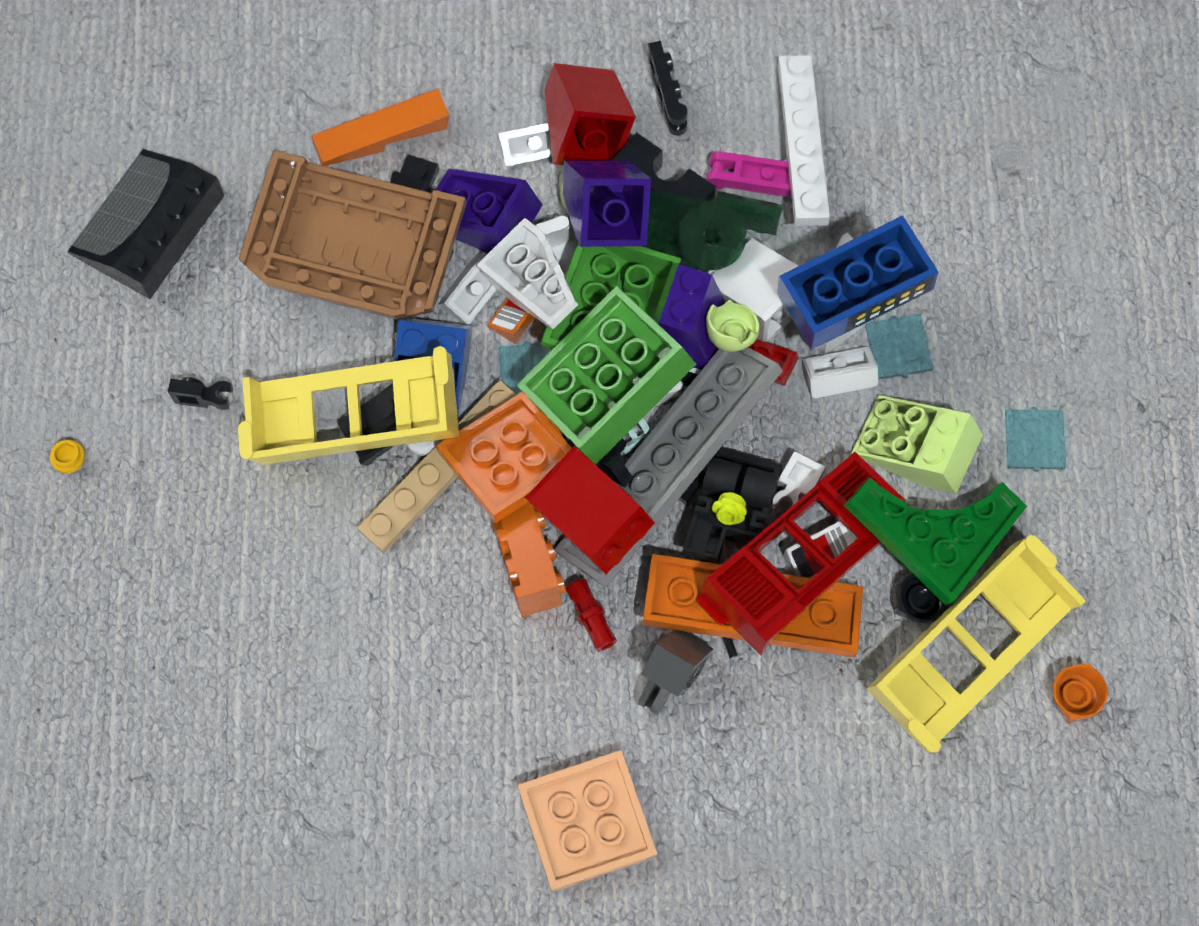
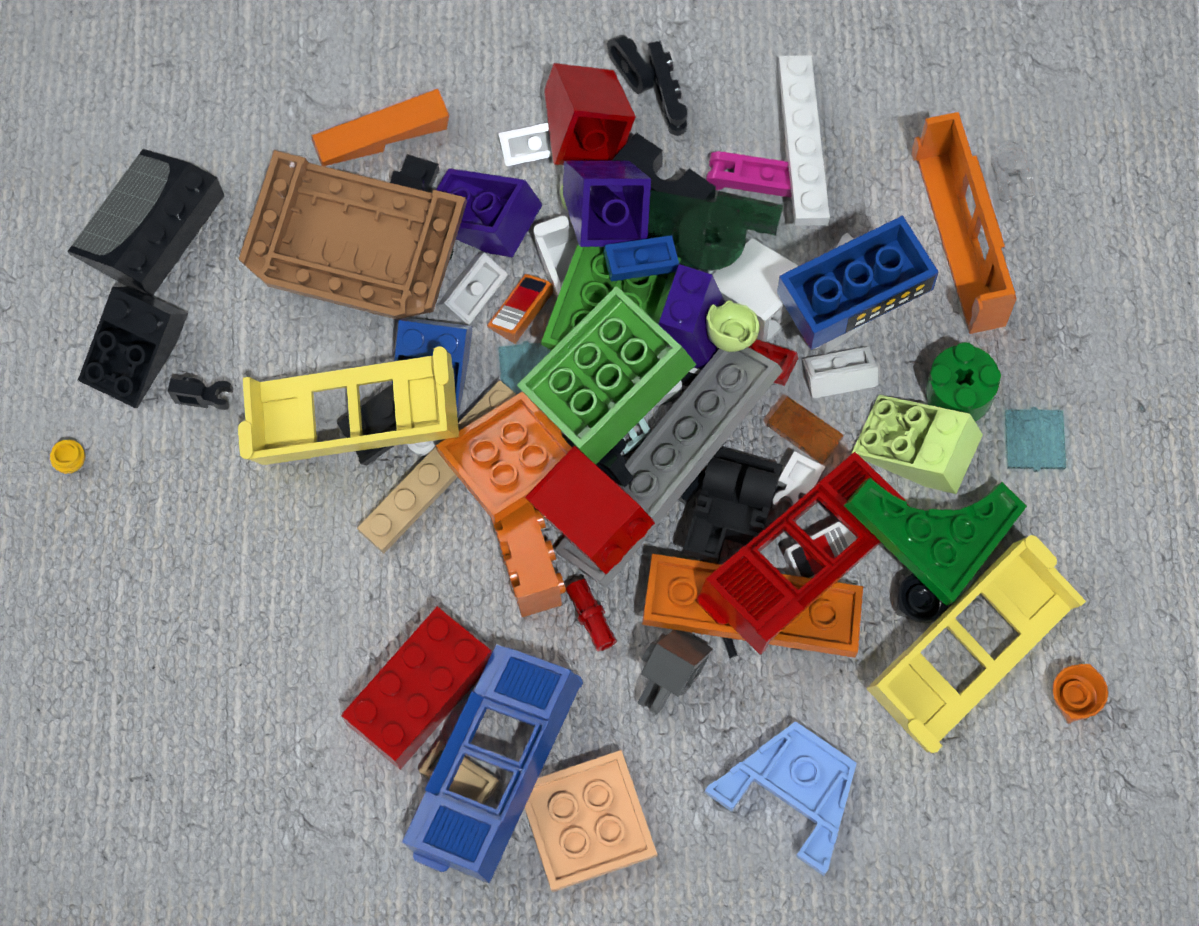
(131, 344): none -> black slope
(417, 687): none -> red brick
(463, 832): none -> blue piece
(469, 780): none -> tan tile
(529, 274): white wedge -> none
(630, 63): none -> black plate
(641, 258): none -> blue plate
(730, 508): neon yellow plate -> none
(802, 774): none -> light blue wing
(805, 430): none -> clear orange plate
(899, 346): clear light blue piece -> none
(947, 170): none -> orange piece
(966, 366): none -> green brick

